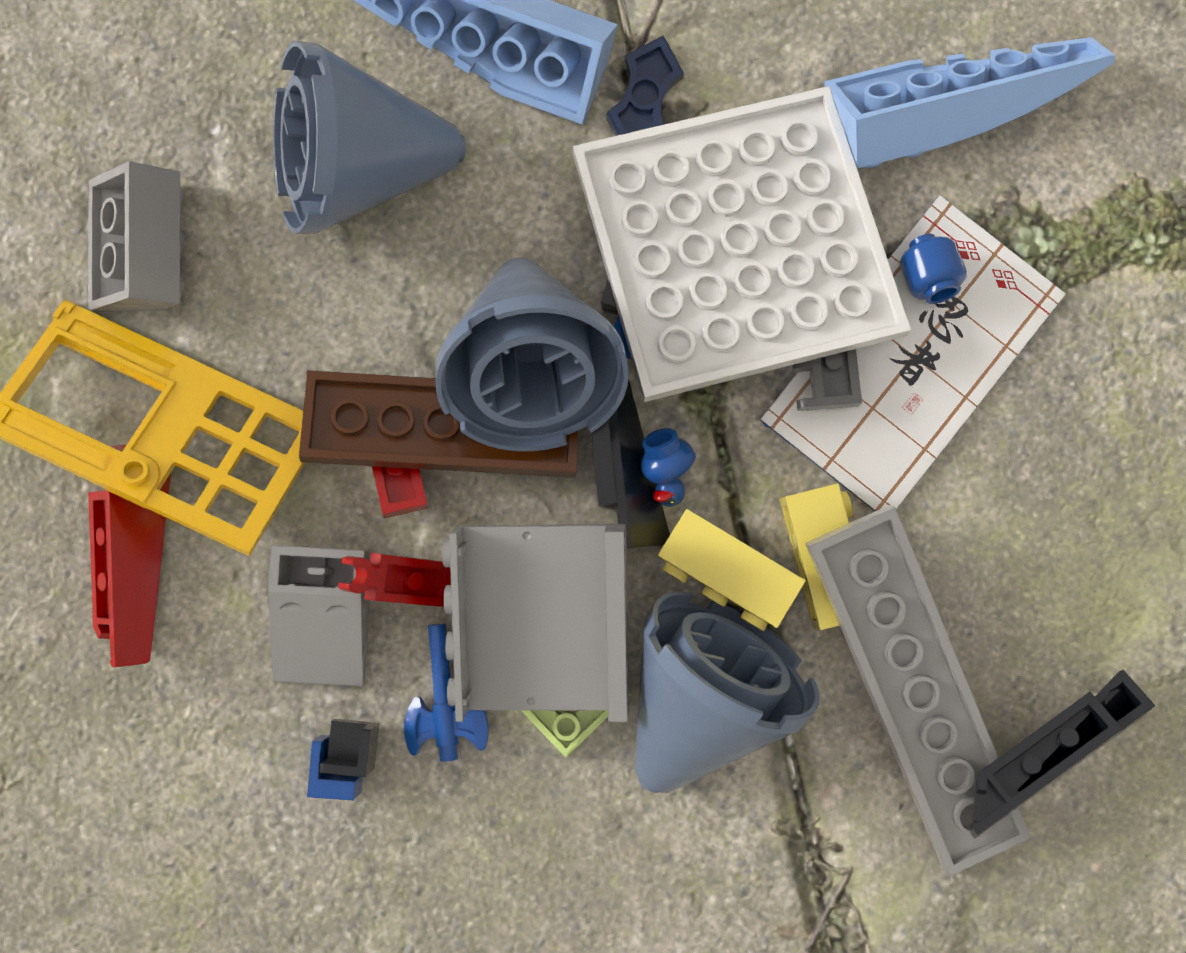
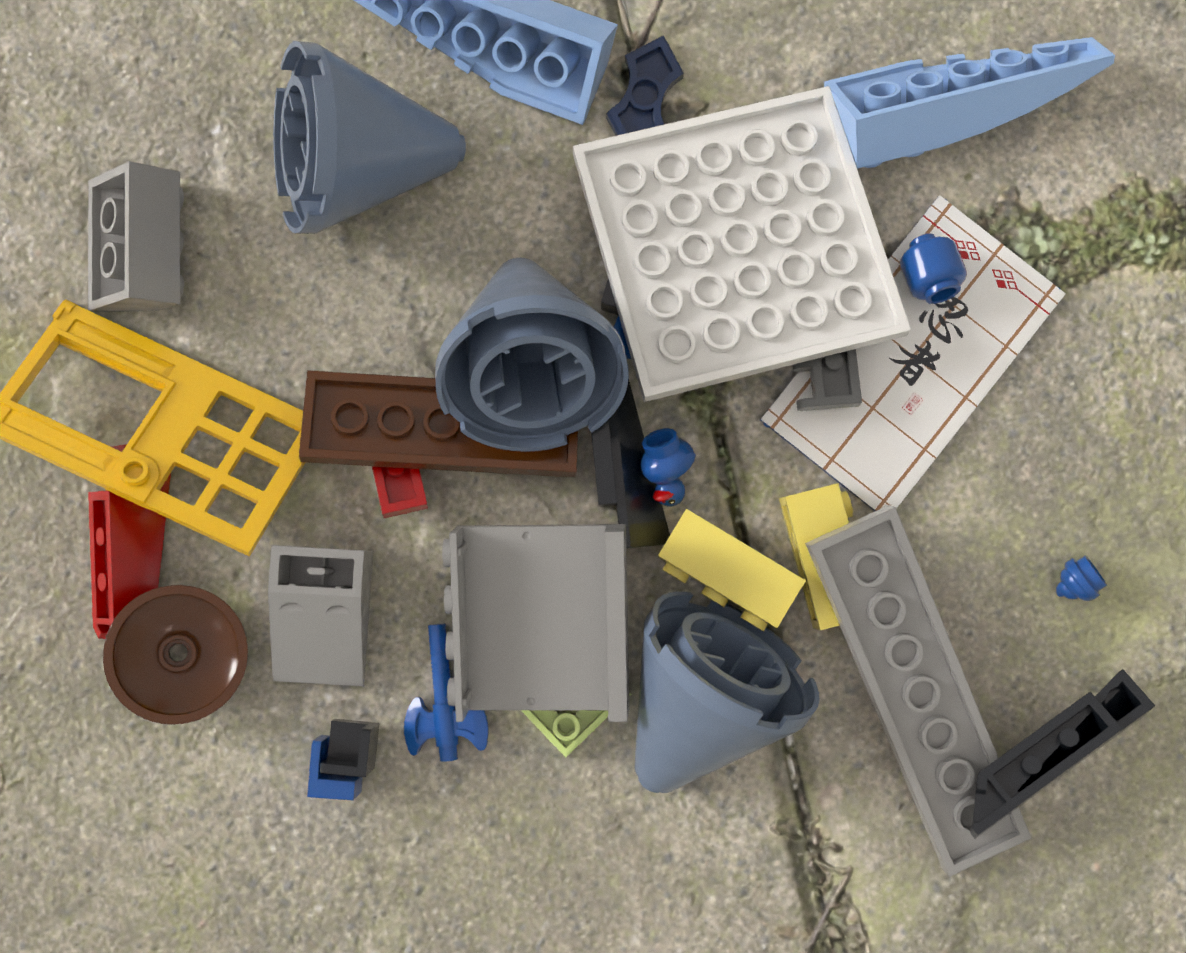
(153, 682): none -> reddish brown dish
(398, 579): red plate -> none
(1080, 580): none -> blue plate

